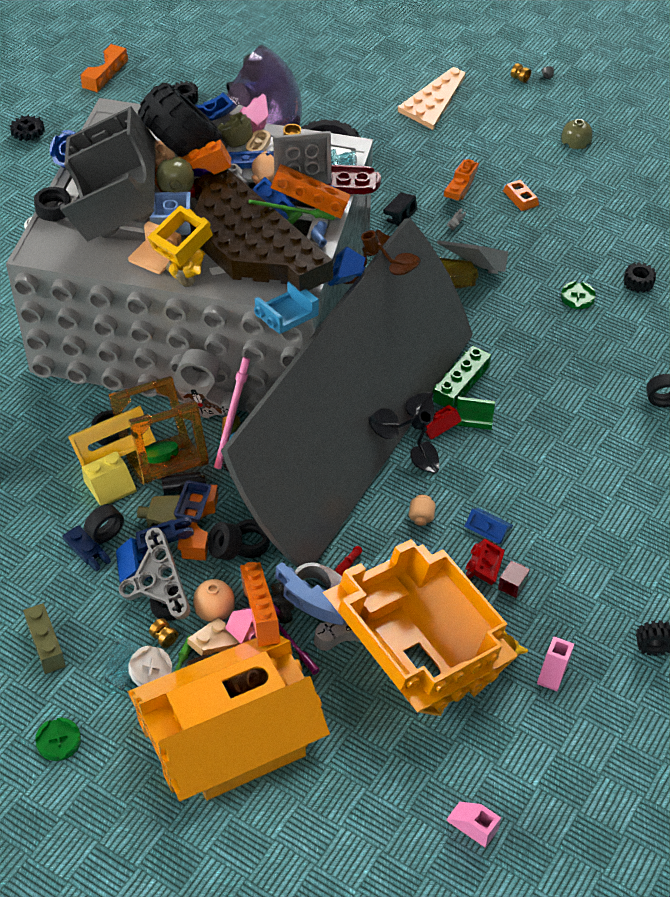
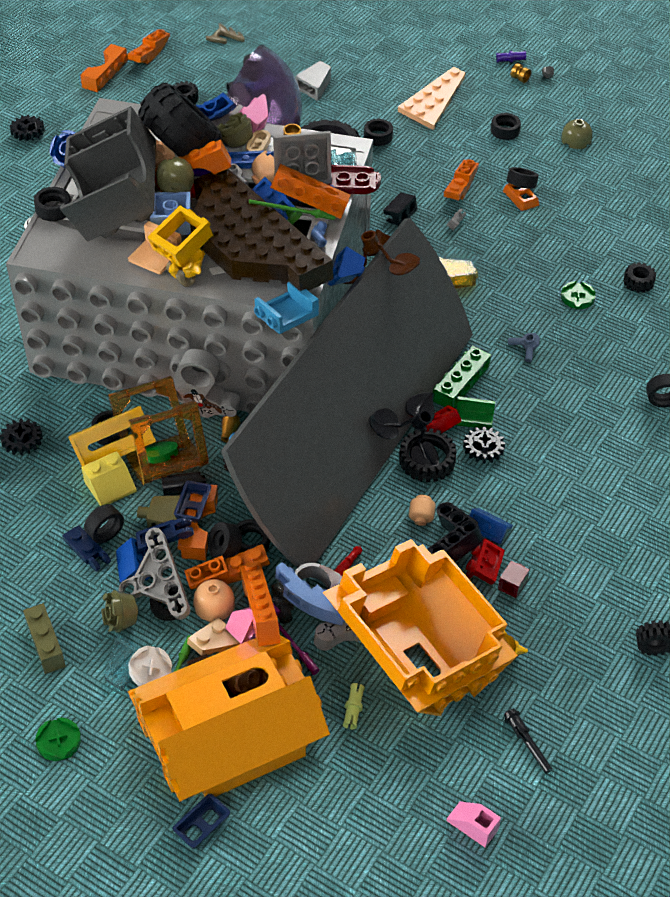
(21, 436): none -> black gear
(119, 611): none -> olive cone
(150, 48): none -> orange slope
(161, 631): pearl gold wheel -> none
(194, 817): none -> dark blue piece
(222, 30): none -> dark tan piece
(225, 569): none -> orange slope
(241, 377): bright pink bar -> none
(314, 80): none -> slope
(353, 706): none -> yellowish green pin
(379, 125): none -> black tyre
(423, 471): none -> black tyre
(463, 532): none -> black beam
(483, 257): light grey slope -> none
(484, 445): none -> black gear
(505, 119): none -> black tyre
(510, 56): none -> dark purple pin
(521, 730): none -> black pin
(522, 177): none -> black tyre
(529, 341): none -> sand blue piece
(555, 663): bright pink slope -> none

